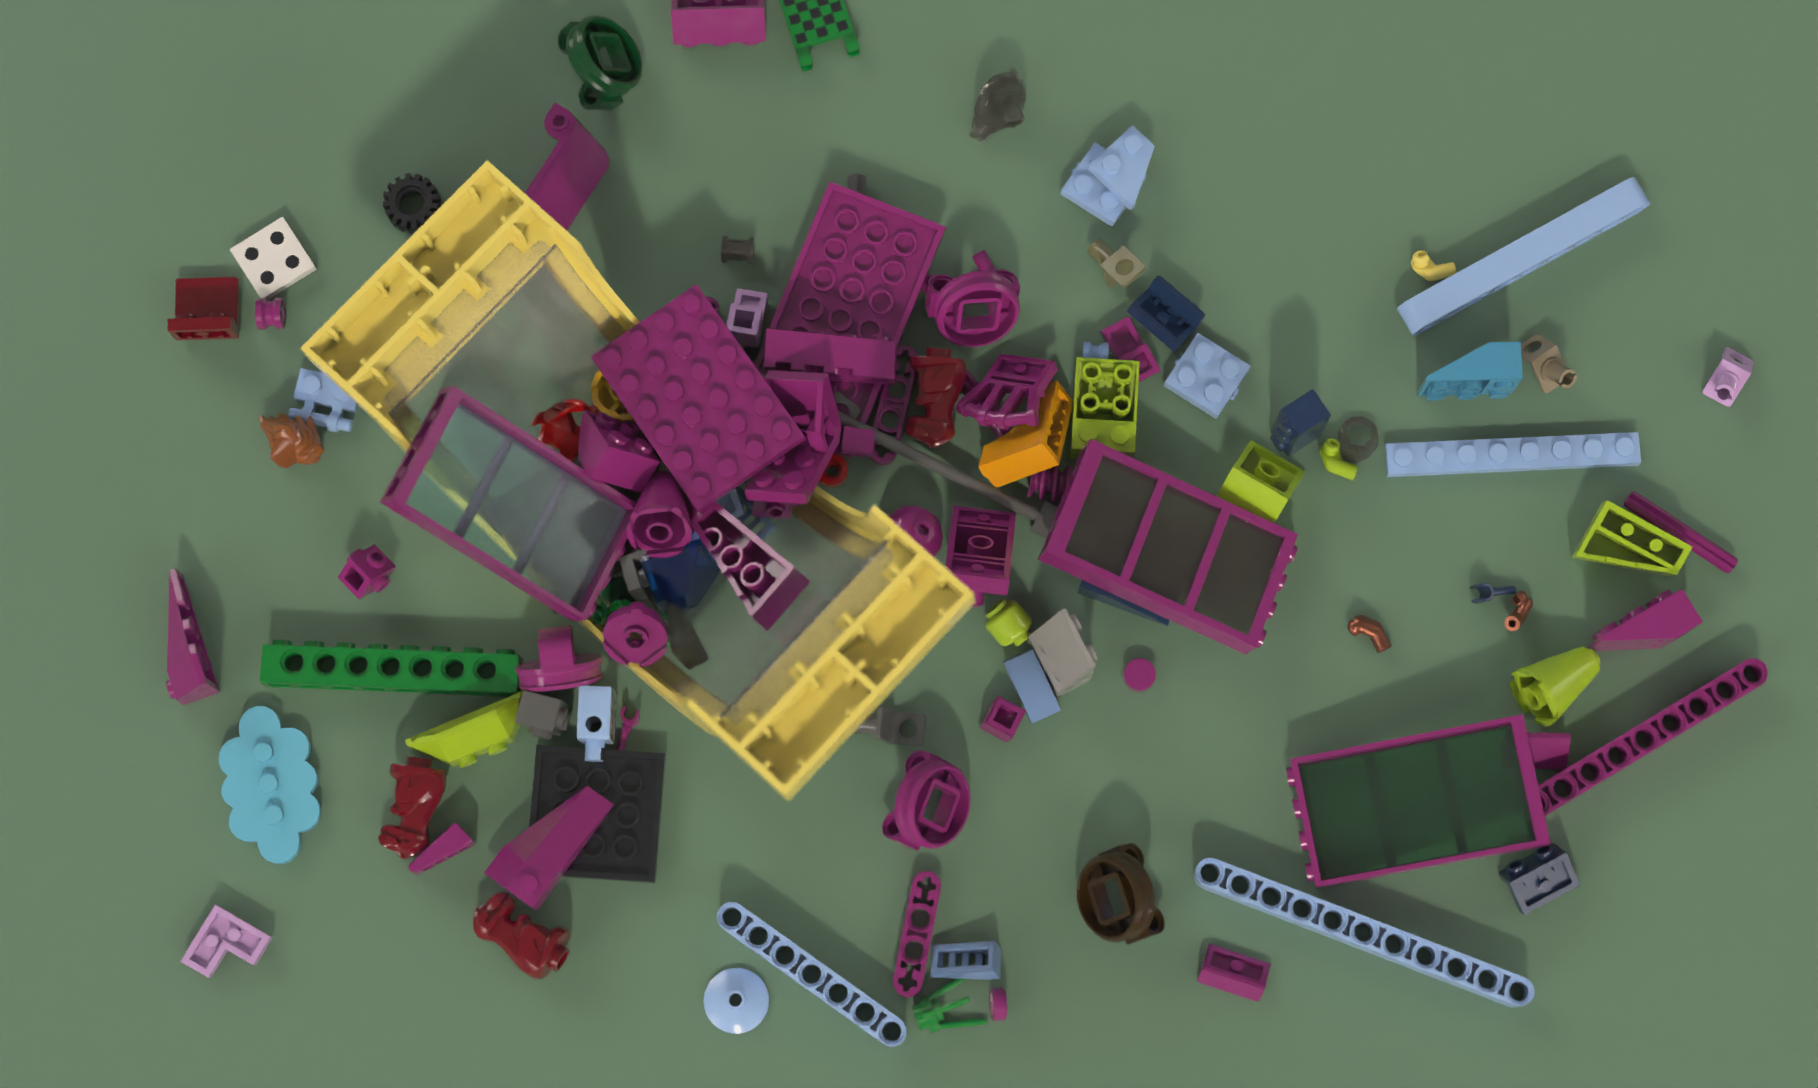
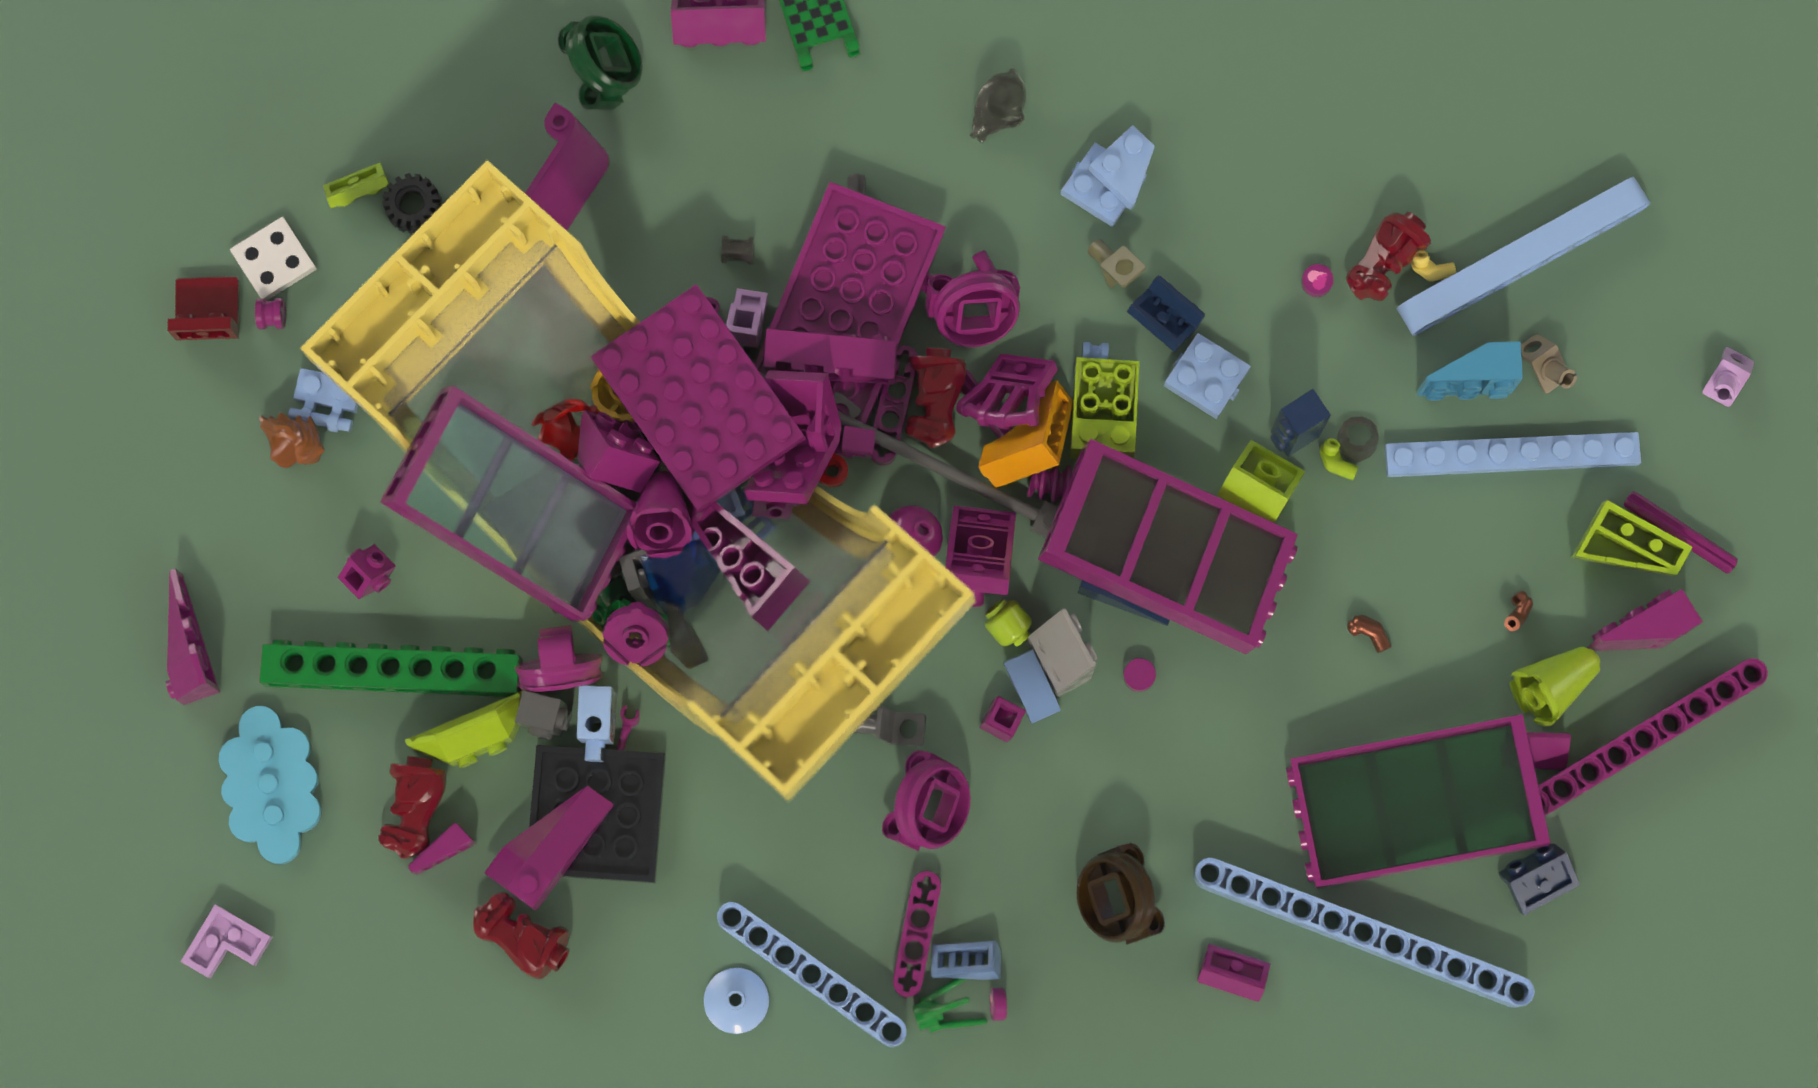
(348, 188): none -> lime plate
(1127, 345): magenta slope -> none
(1317, 280): none -> magenta tile
(1390, 250): none -> dark red animal
(1487, 592): dark blue hand -> none

